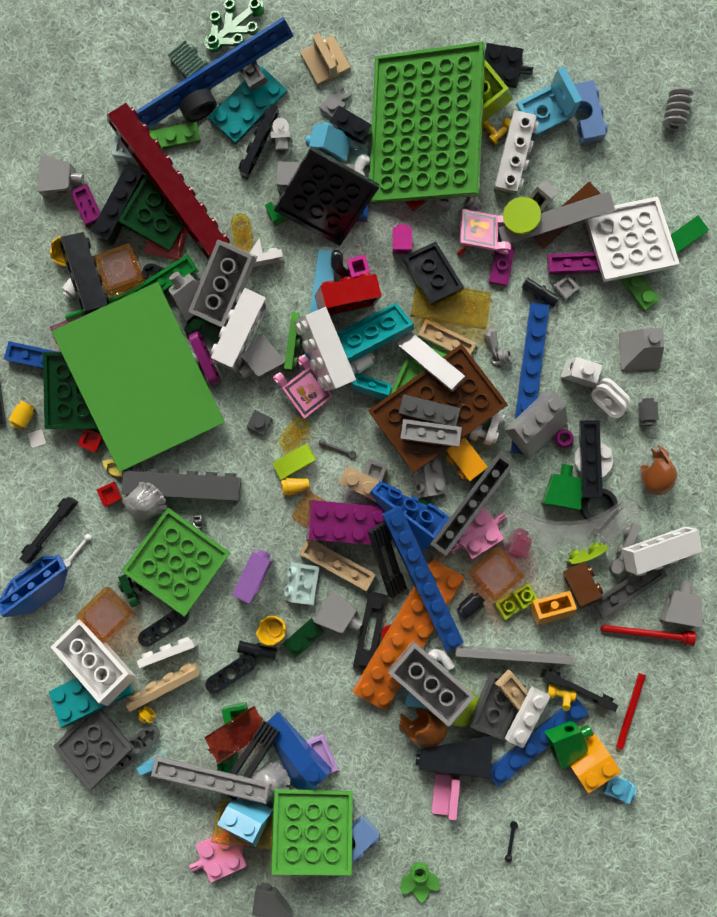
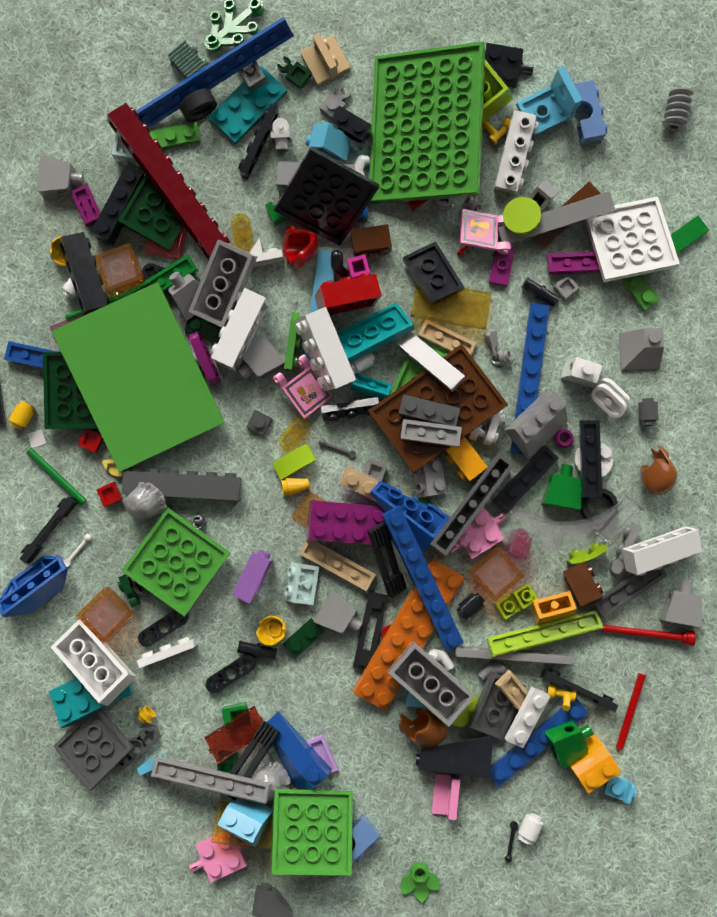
(56, 476): none -> green bar
(168, 683): tan plate -> none
(296, 73): none -> dark green plate
(299, 246): none -> red hair
(348, 409): none -> black plate
(371, 240): none -> reddish brown brick
(402, 239): dark pink brick -> none
(497, 667): none -> light grey arm
(525, 479): none -> black plate
(530, 828): none -> white brick
(544, 633): none -> lime tile

